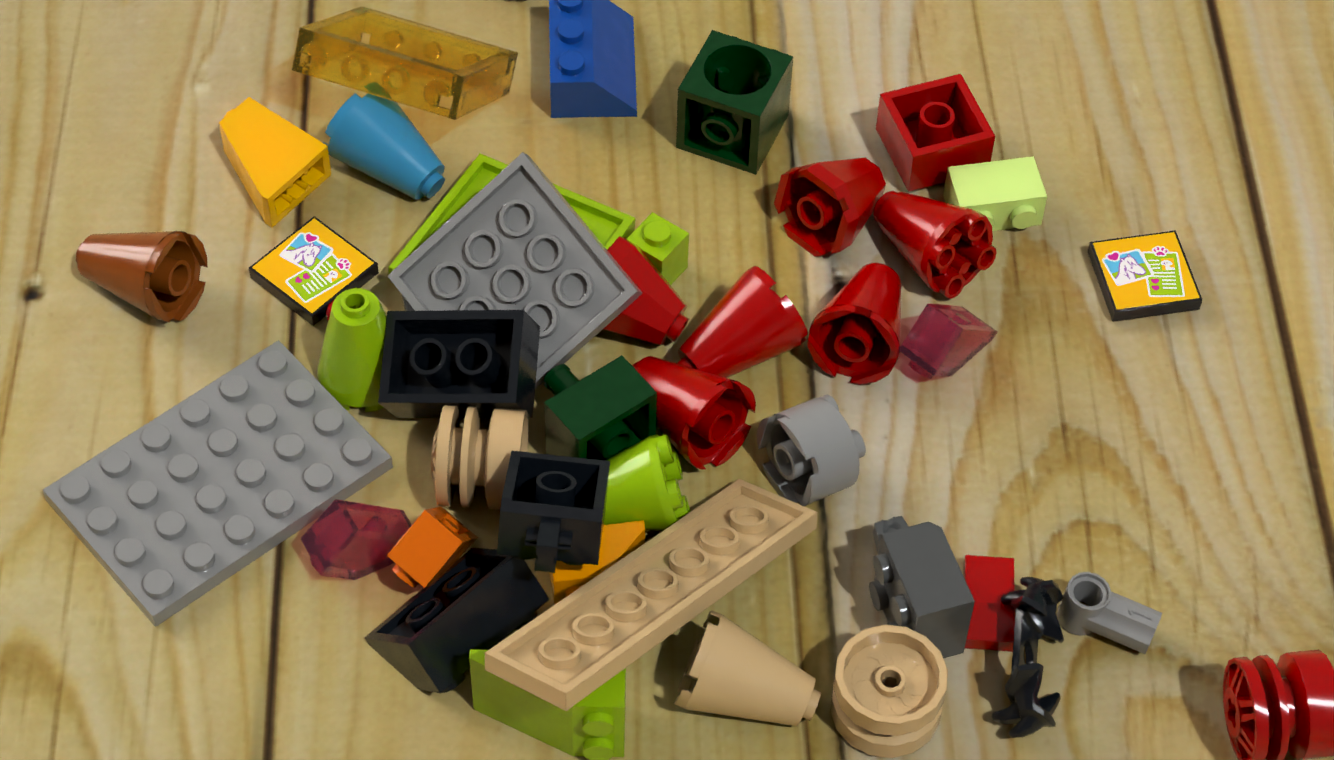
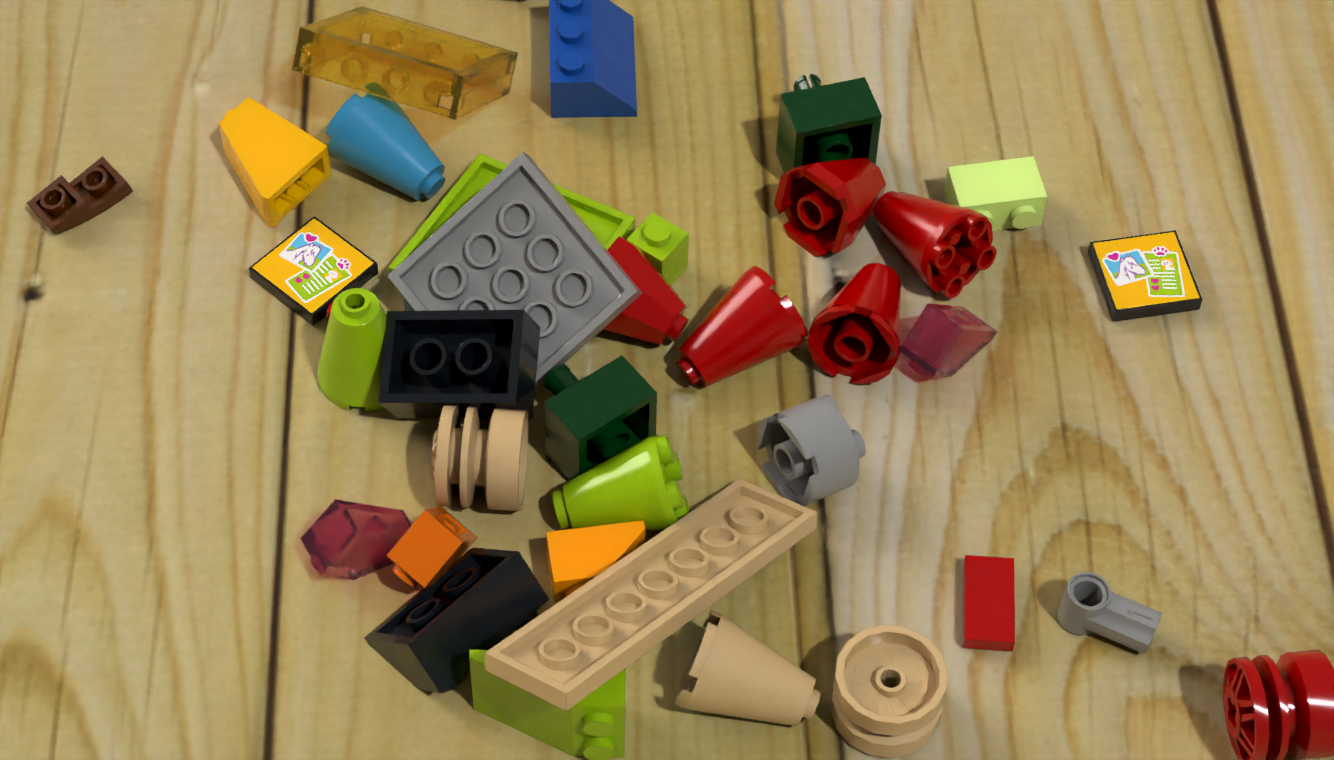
(88, 195): none -> reddish brown slope
(147, 270): dark orange cone -> none
(217, 481): light grey plate -> none
(553, 509): black hinge -> none
(698, 410): red cone -> none
(733, 101): dark green brick -> none
(827, 123): none -> dark green brick
(921, 583): dark grey hinge -> none
(933, 129): red brick -> none
(1033, 619): black piece -> none

